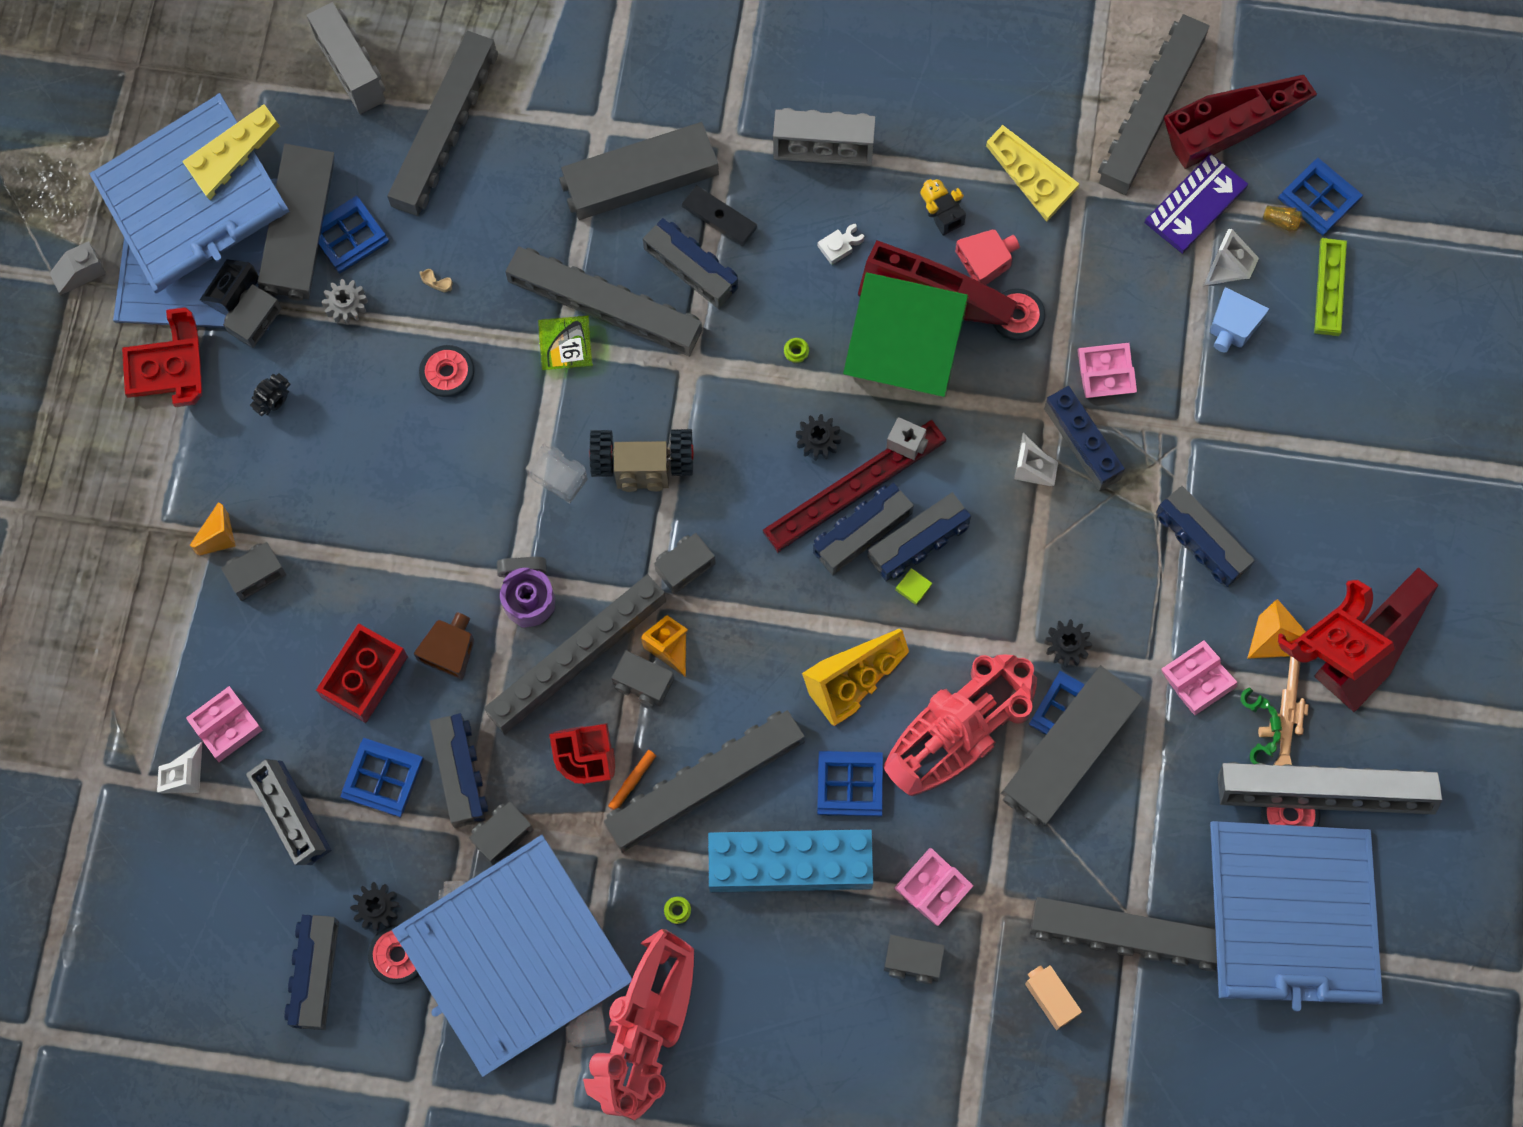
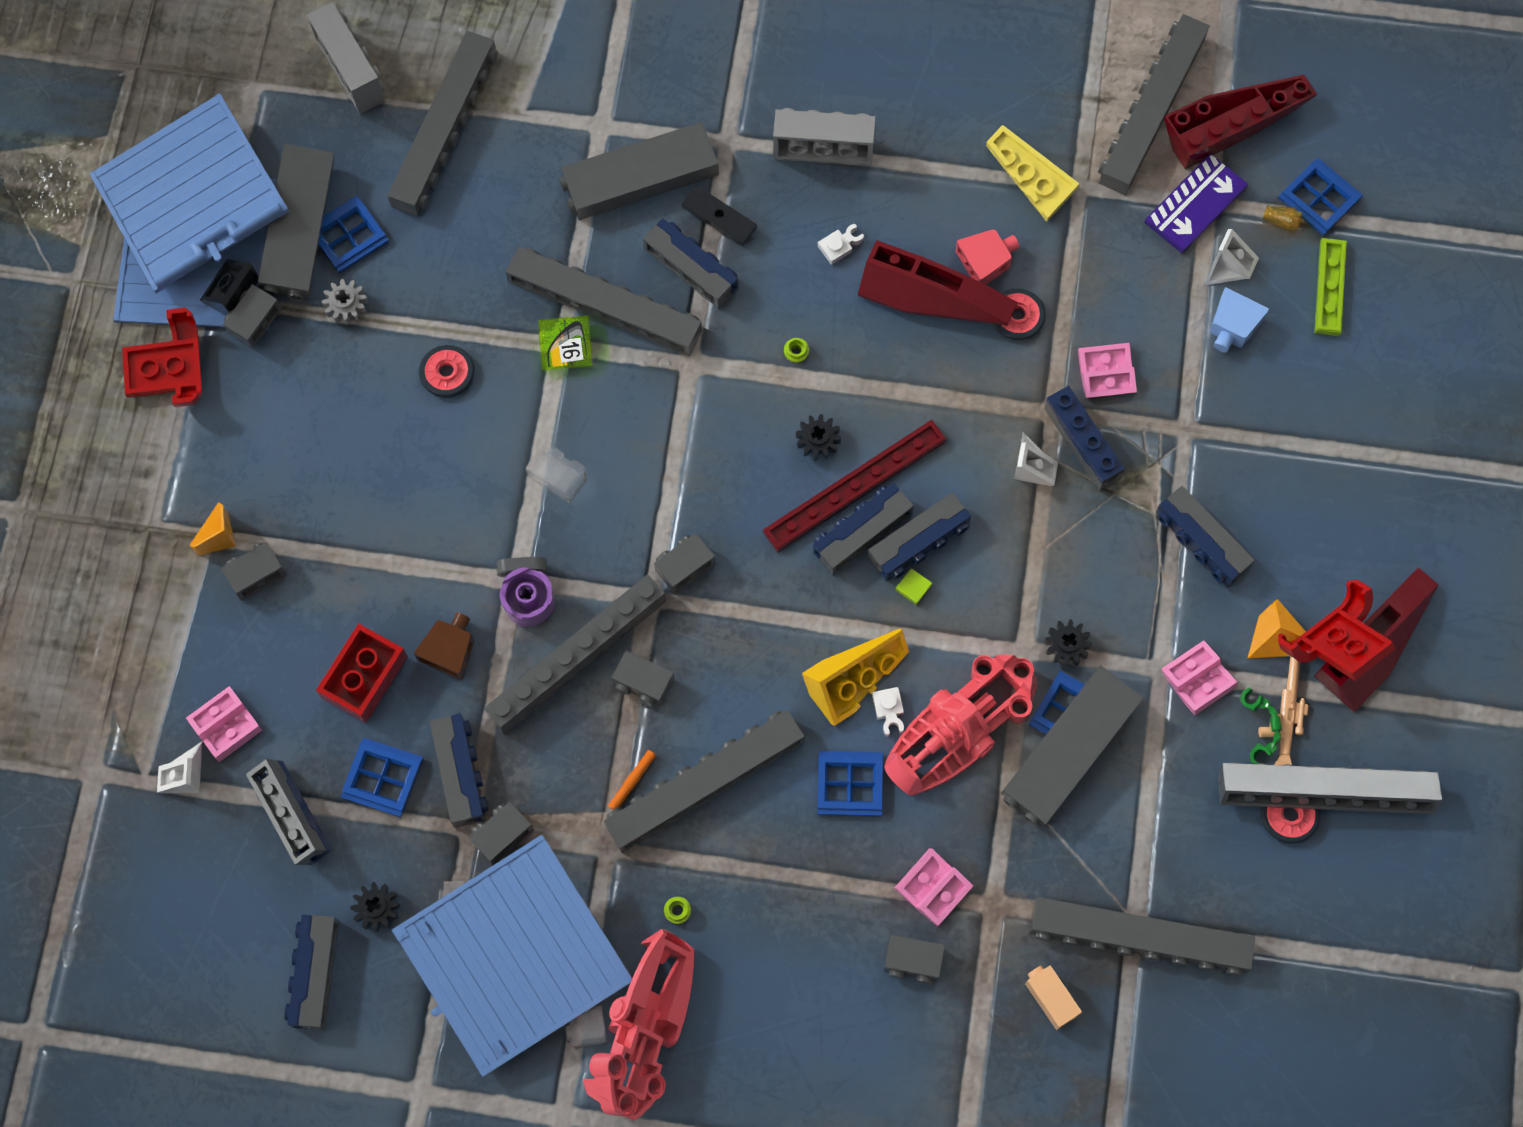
(76, 268): light grey slope -> none
(222, 155): light yellow wing -> none
(270, 394): black gear -> none
(381, 961): coral wheel -> none
(429, 279): tan piece -> none
(584, 753): red brick -> none
(641, 463): brick -> none
(667, 643): light orange slope -> none
(790, 860): dark azure brick -> none
(888, 707): none -> white plate
(902, 431): light grey brick -> none
(905, 334): green tile -> none
(943, 206): piece -> none
(1295, 913): medium blue door -> none

